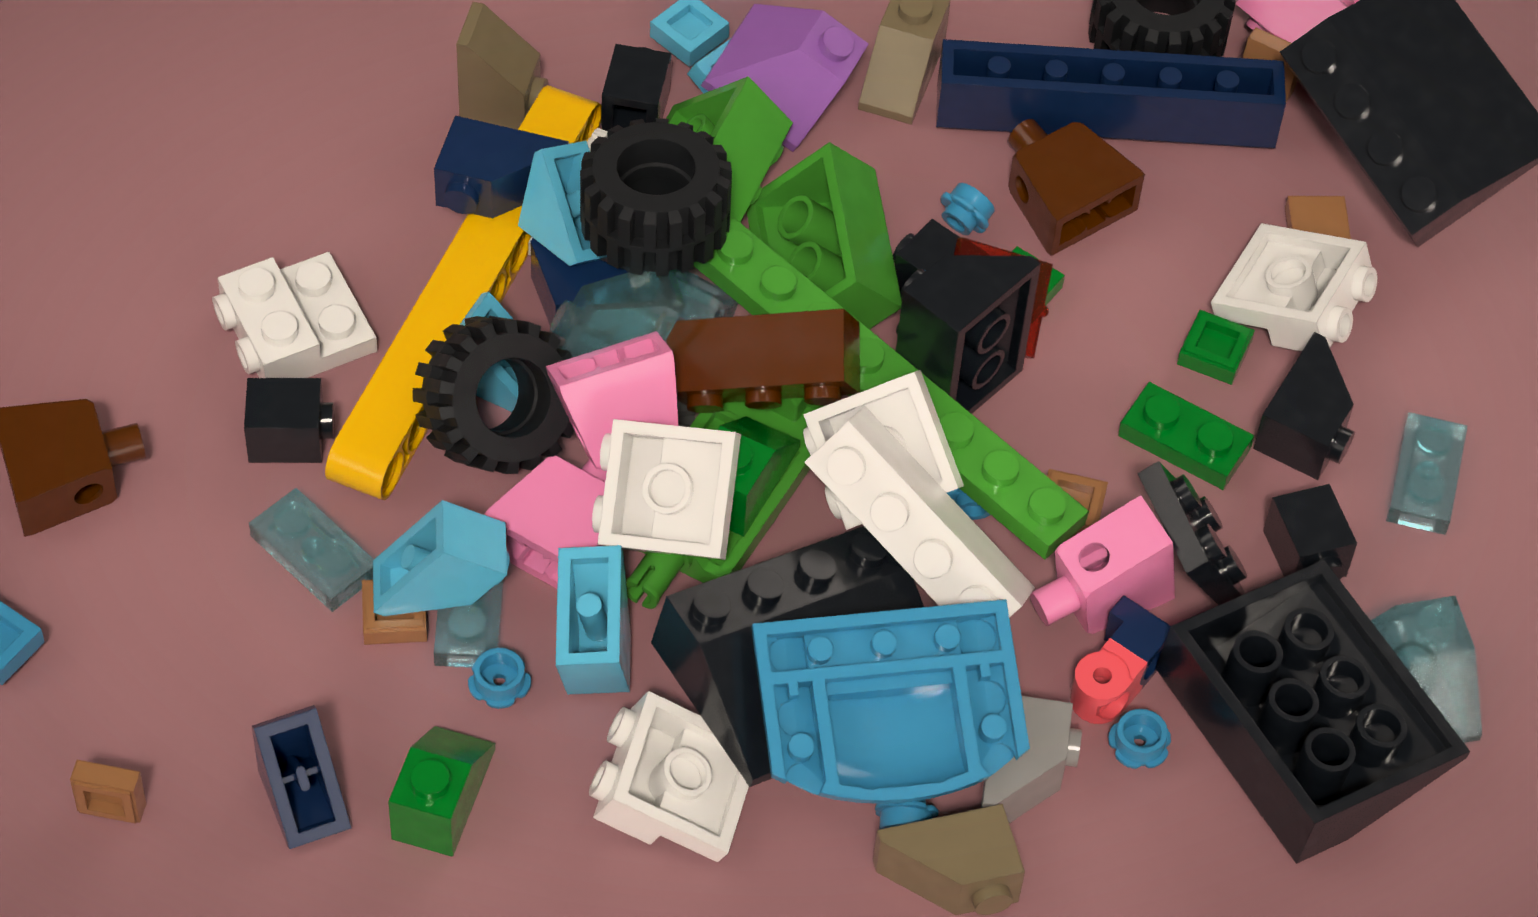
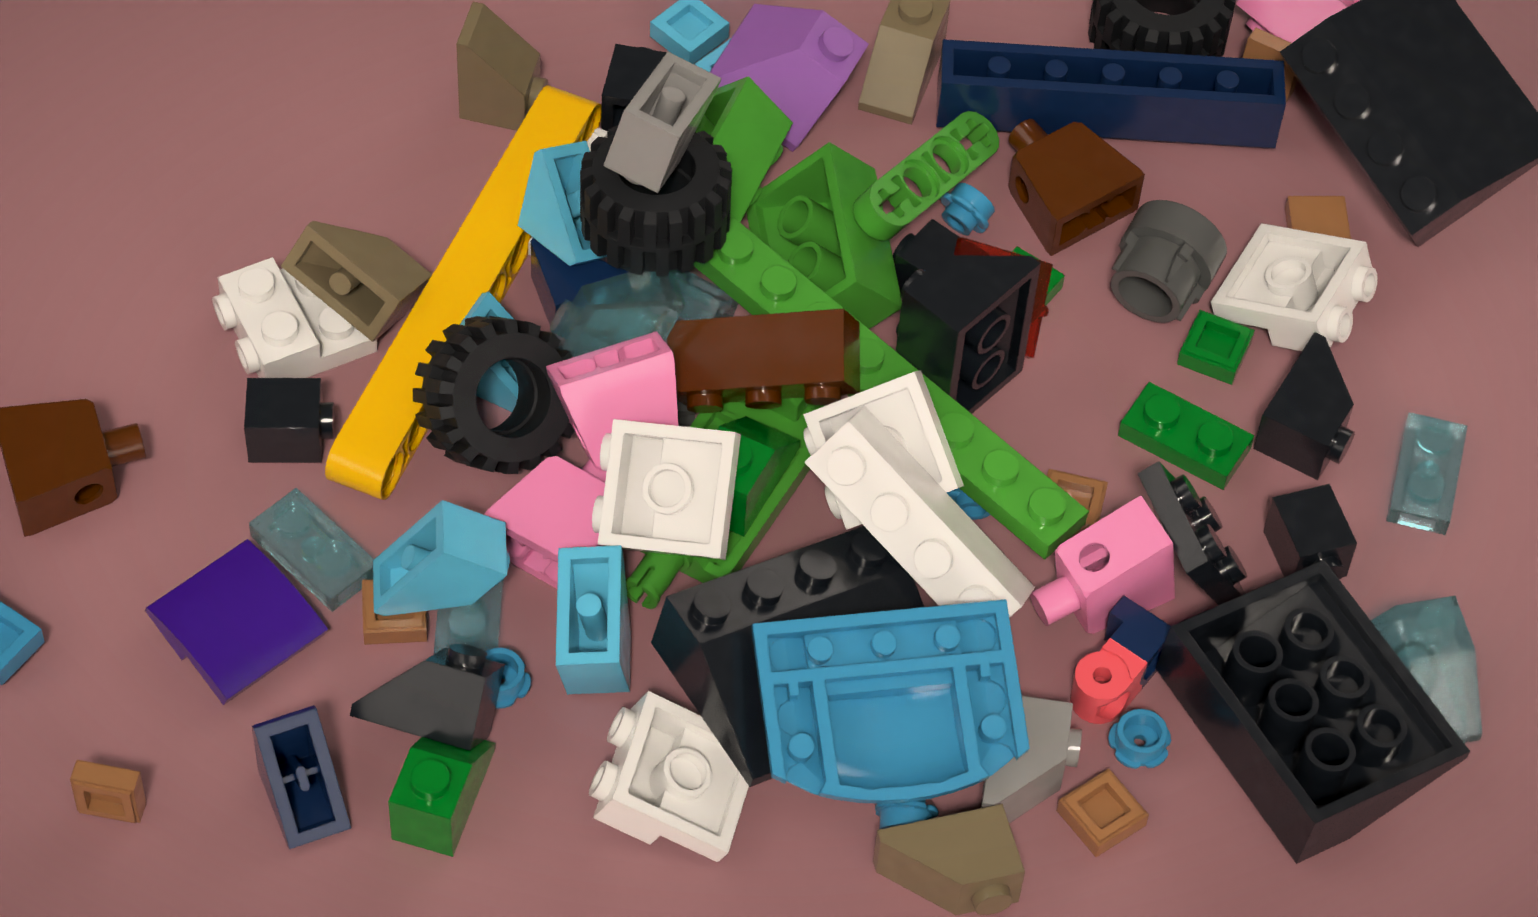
(236, 620): none -> dark purple slope
(357, 275): none -> dark tan slope
(440, 699): none -> black slope
(485, 167): dark blue slope -> none
(661, 122): none -> light grey slope
(926, 174): none -> bright green beam
(1102, 812): none -> medium nougat tile
(1166, 260): none -> dark grey piece

